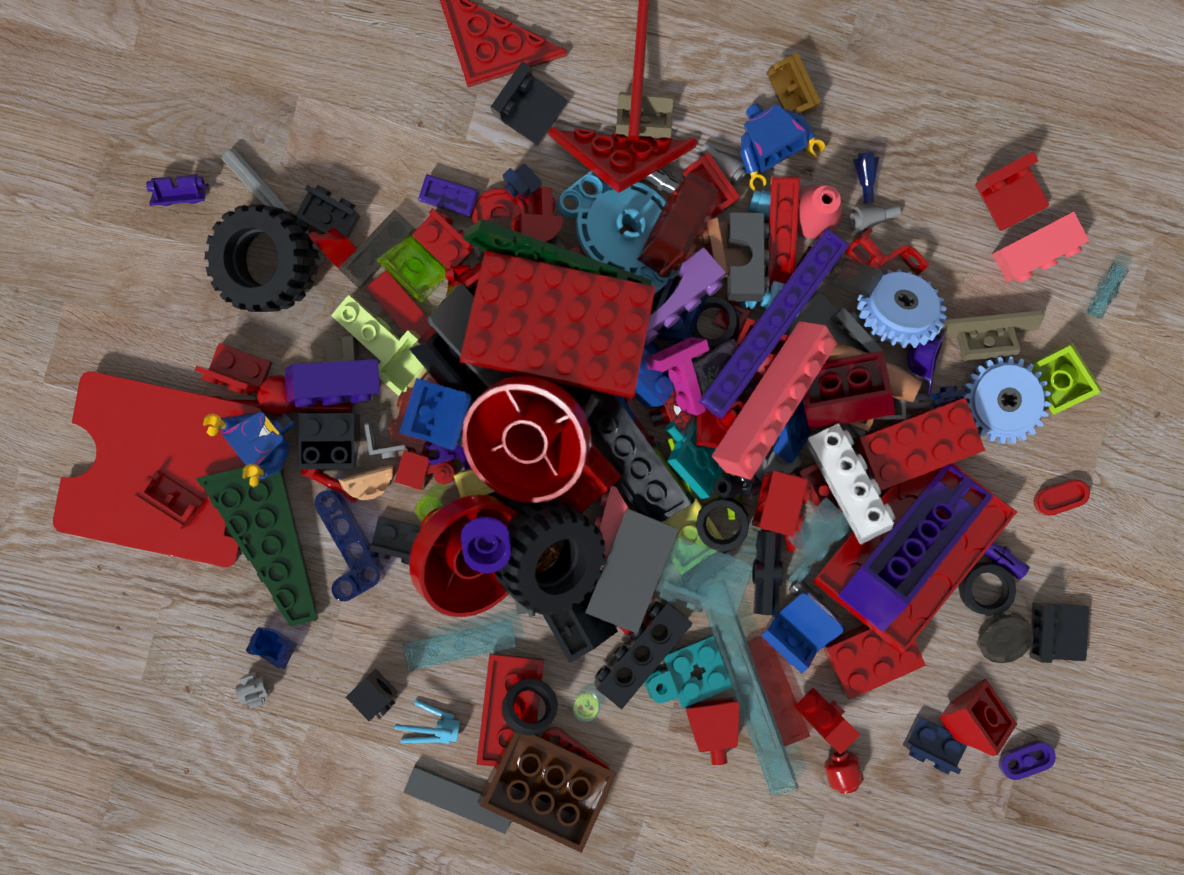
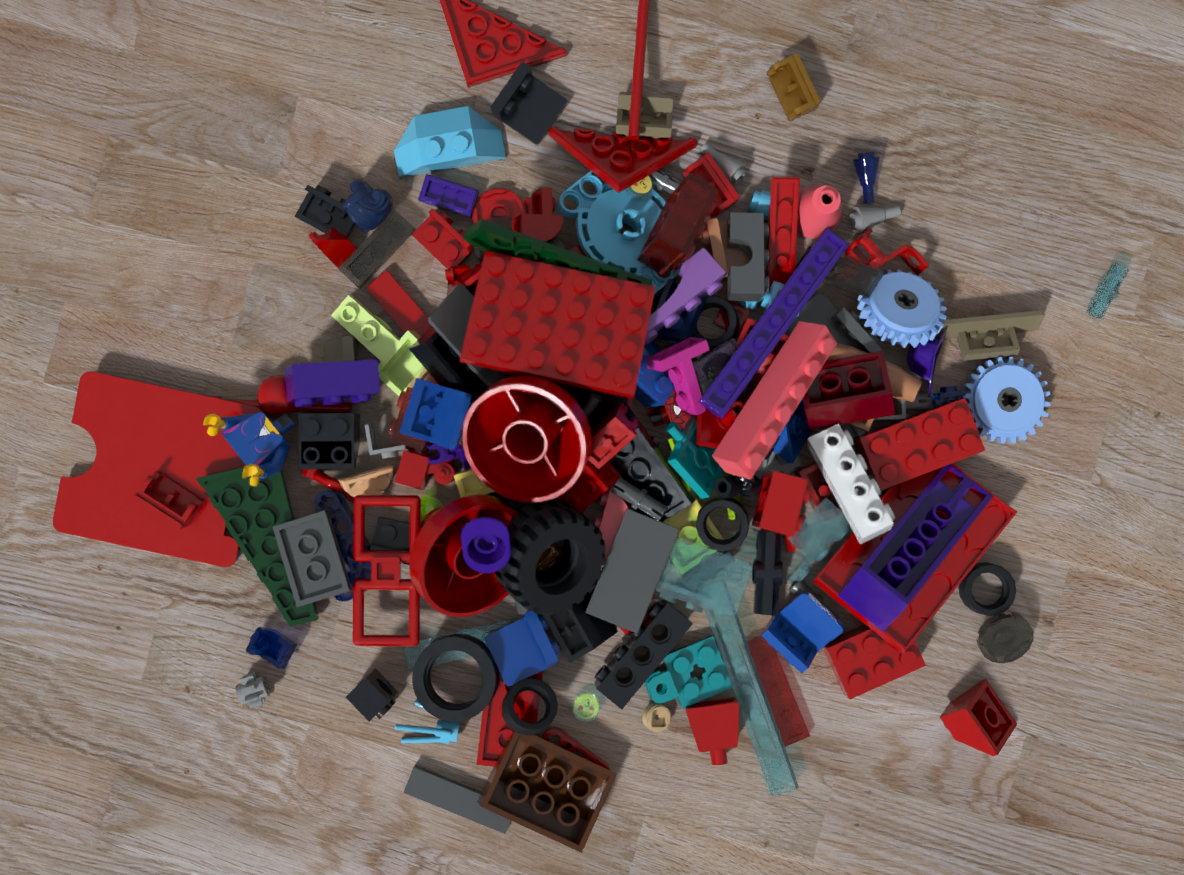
(189, 190): dark purple hinge -> none
(229, 251): black tyre -> none
(237, 368): red bracket -> none
(258, 187): light grey axle -> none
(312, 558): none -> dark grey plate
(367, 205): none -> dark blue hair
(385, 570): none -> red bar
(414, 268): clear neon green slope -> none
(432, 701): none -> black tyre
(447, 141): none -> medium azure wedge
(521, 182): dark blue bracket -> none
(522, 648): none -> blue bracket
(611, 436): none -> red hinge
(639, 499): none -> dark grey pin
(641, 188): none -> tile
(656, 717): none -> tan tile
(774, 137): blue torso -> none
(827, 720): red brick -> none
(844, 772): red head -> none
(934, 743): dark blue bracket -> none
(1012, 192): red bracket -> none
(1015, 567): dark purple pin -> none
(1025, 760): dark purple plate -> none
(1041, 248): coral brick -> none
(1059, 632): black bracket -> none
(1061, 497): red tile -> none
(1066, 378): lime slope -> none

